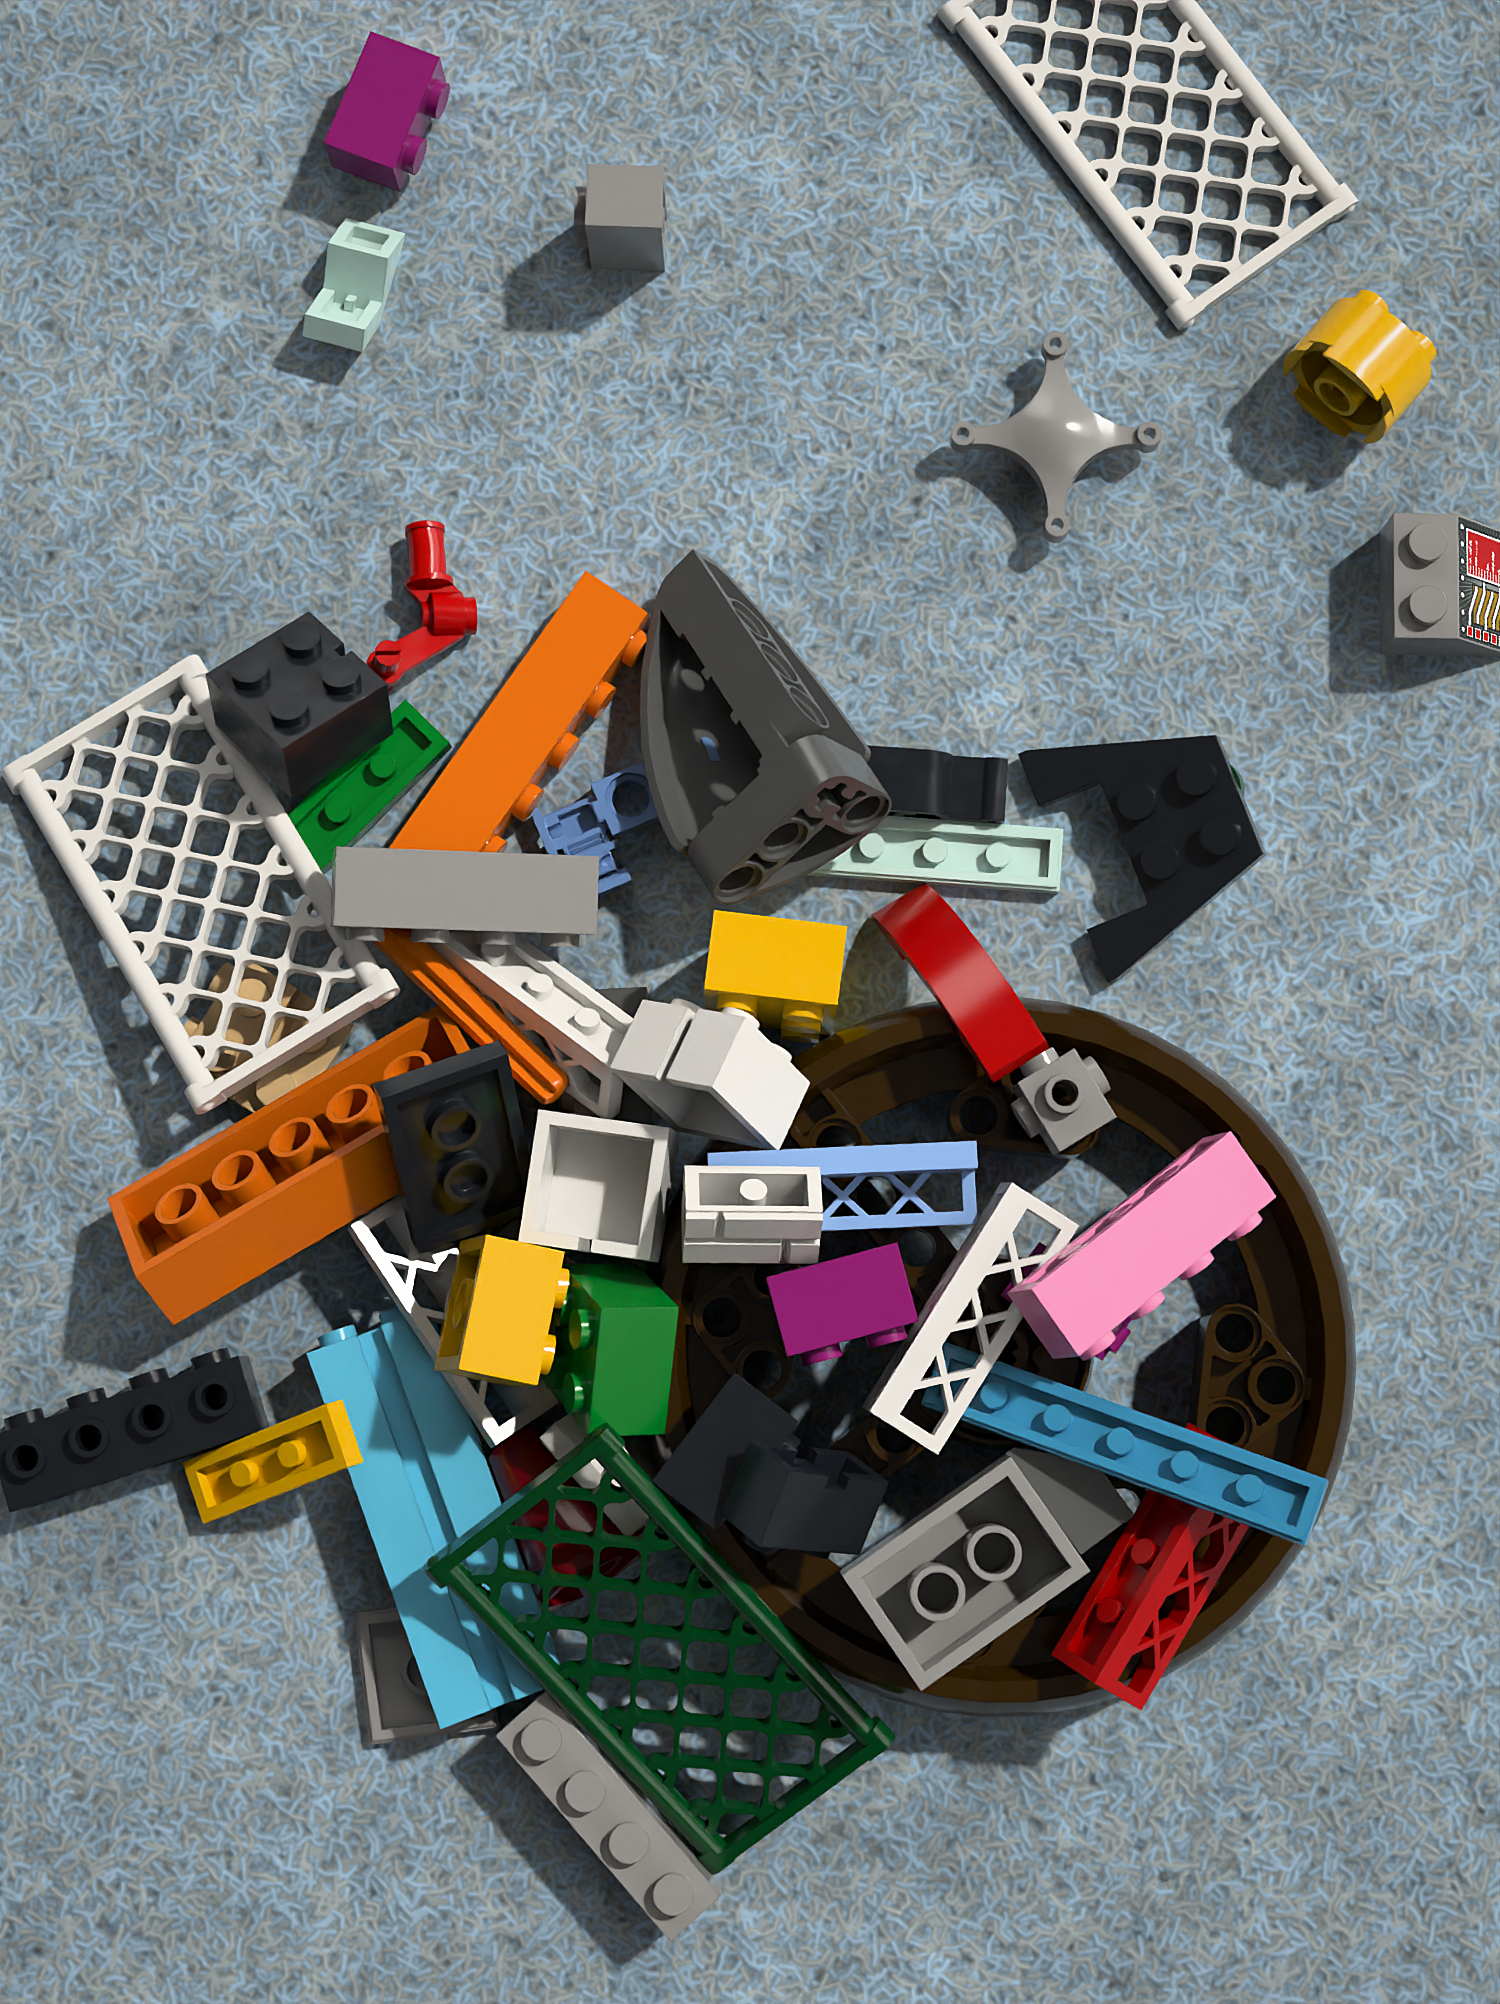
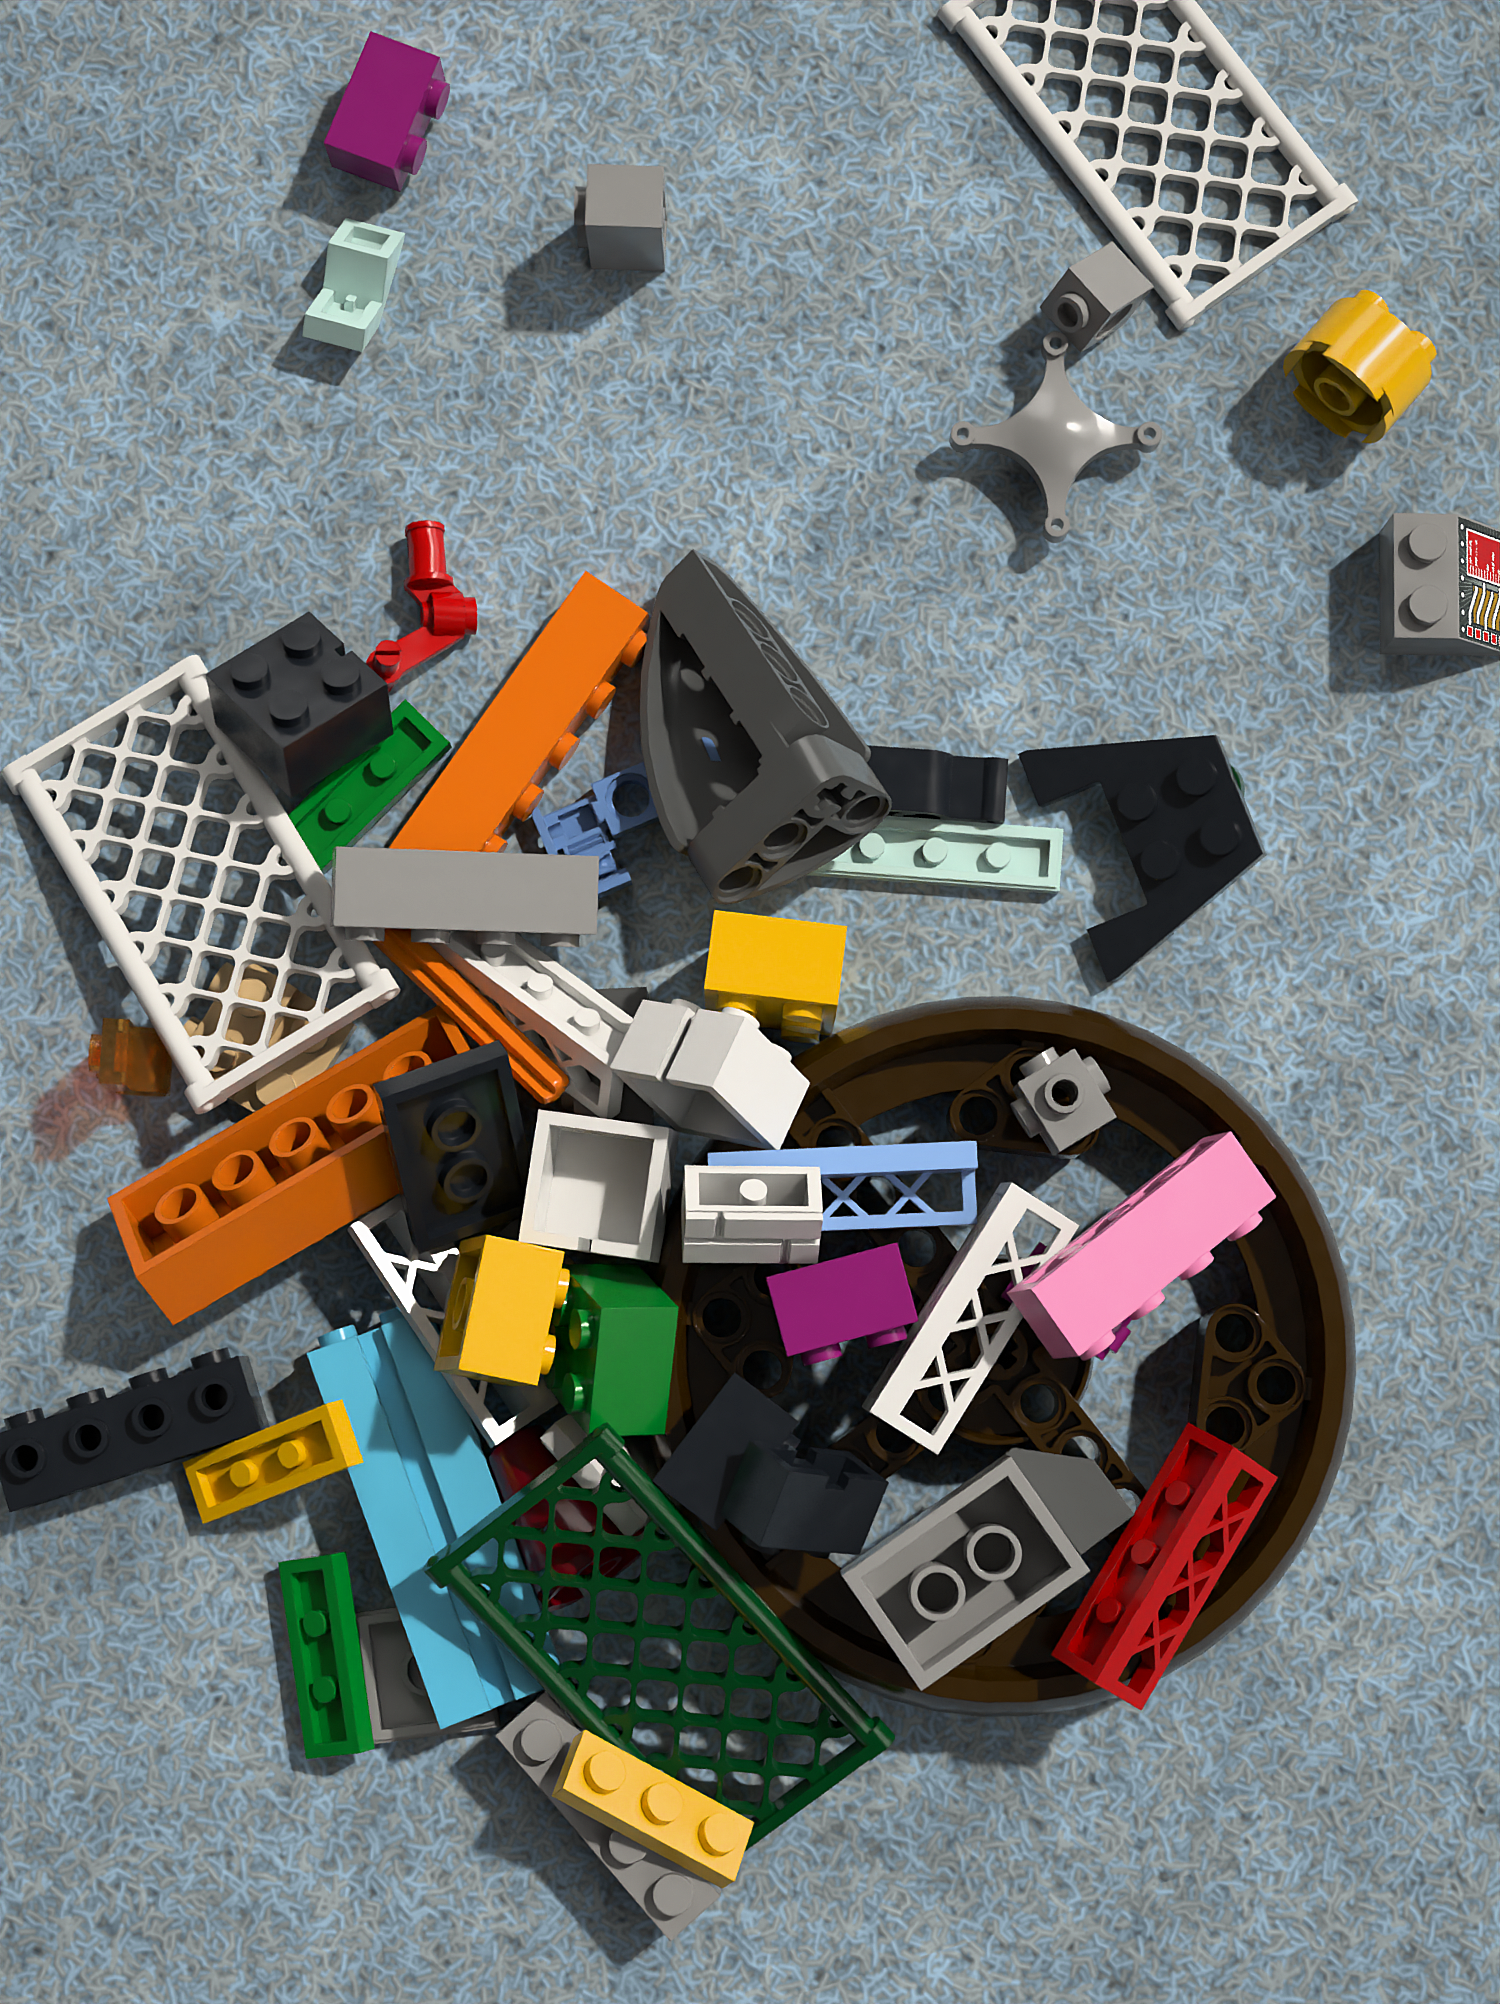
(130, 1059): none -> clear orange plate
(326, 1655): none -> green plate
(653, 1809): none -> yellow plate
(962, 980): red slope -> none
(1096, 296): none -> light grey brick
(1138, 1448): dark azure tile -> none

